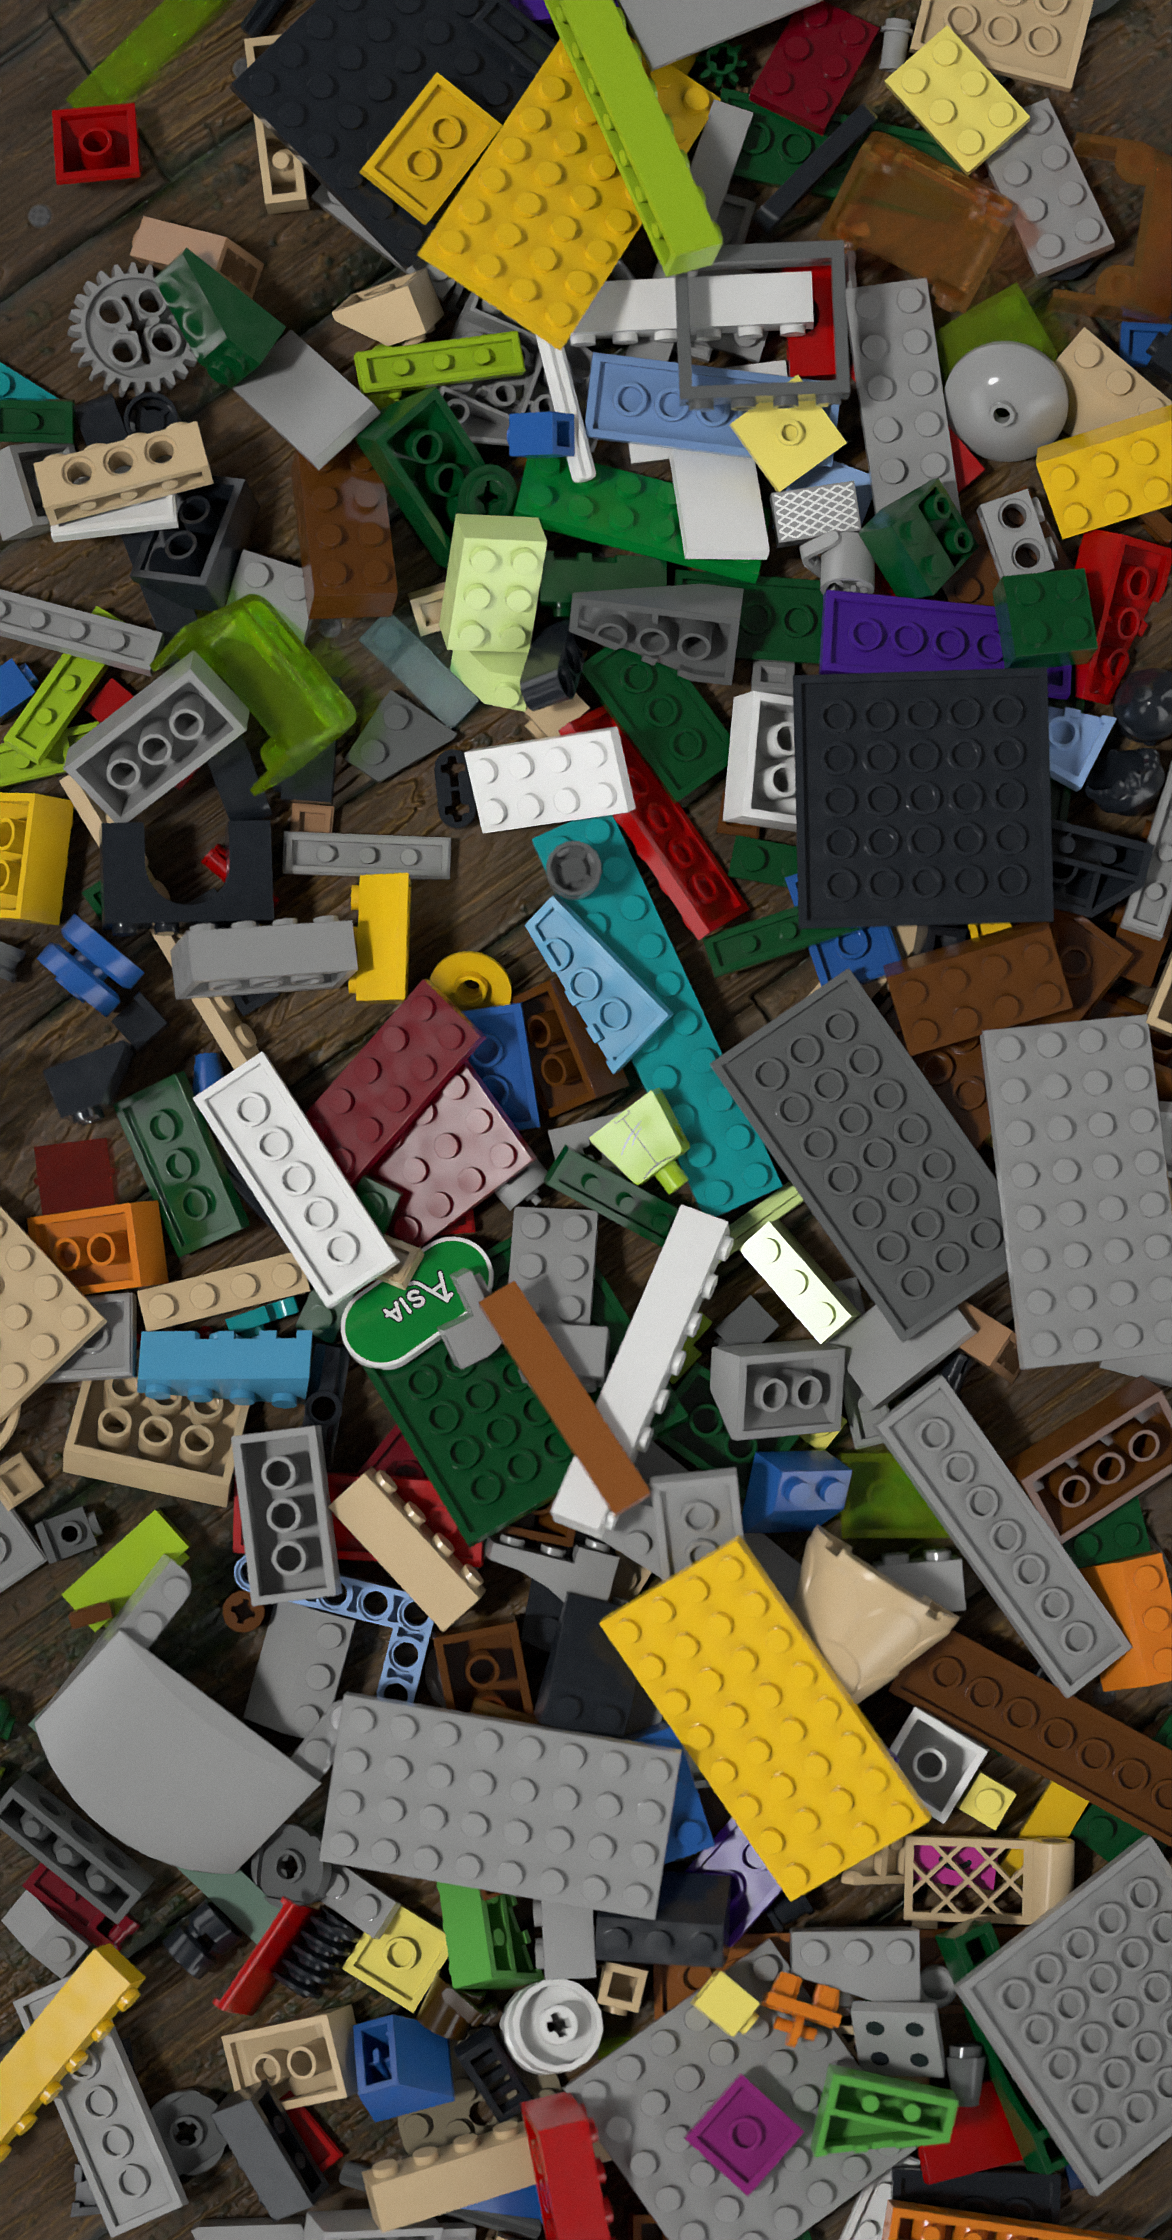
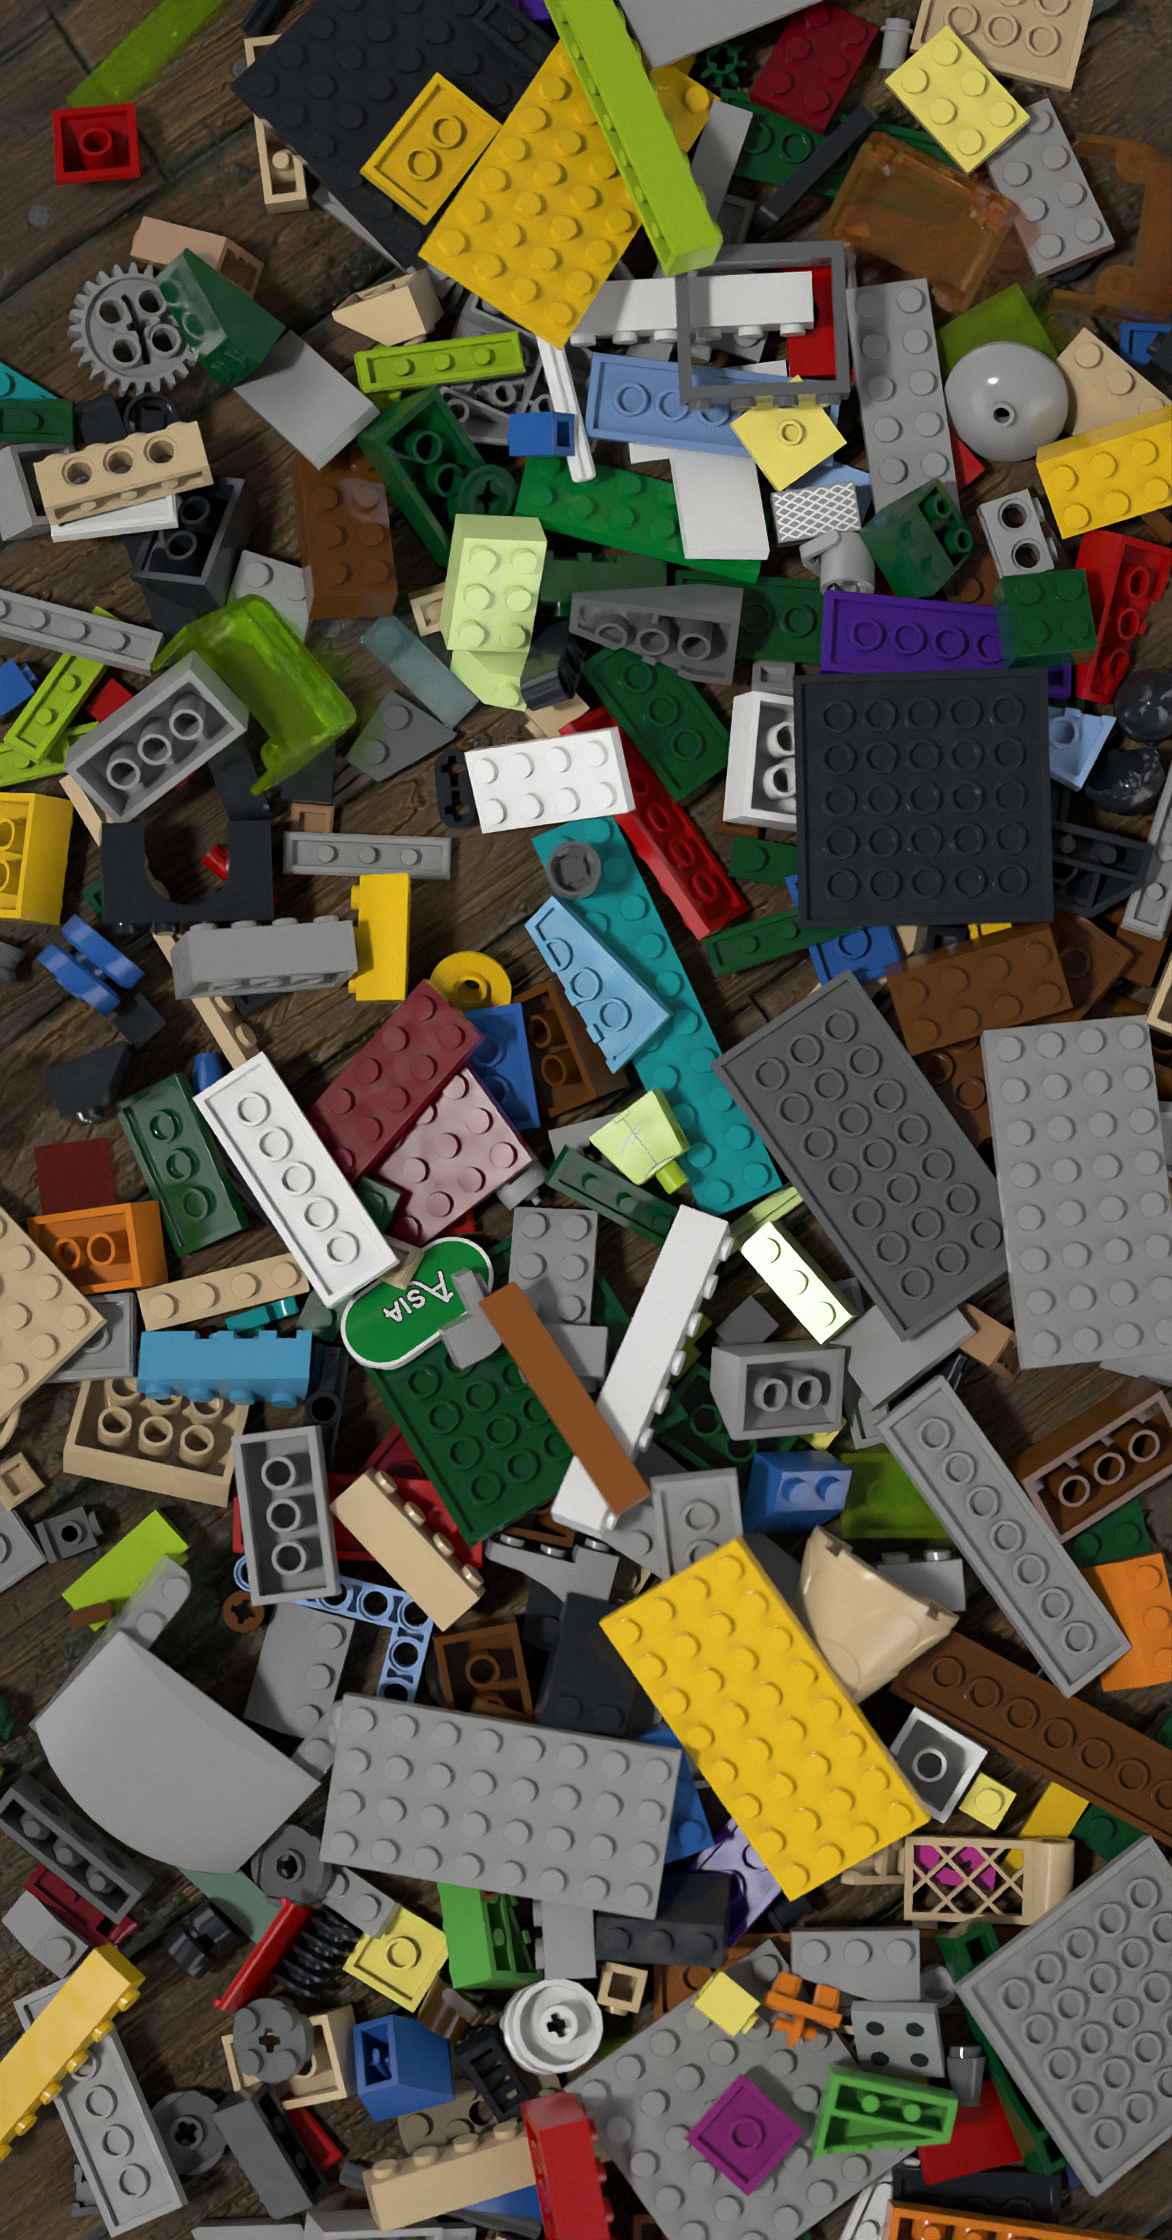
(251, 2043): none -> dark grey plate

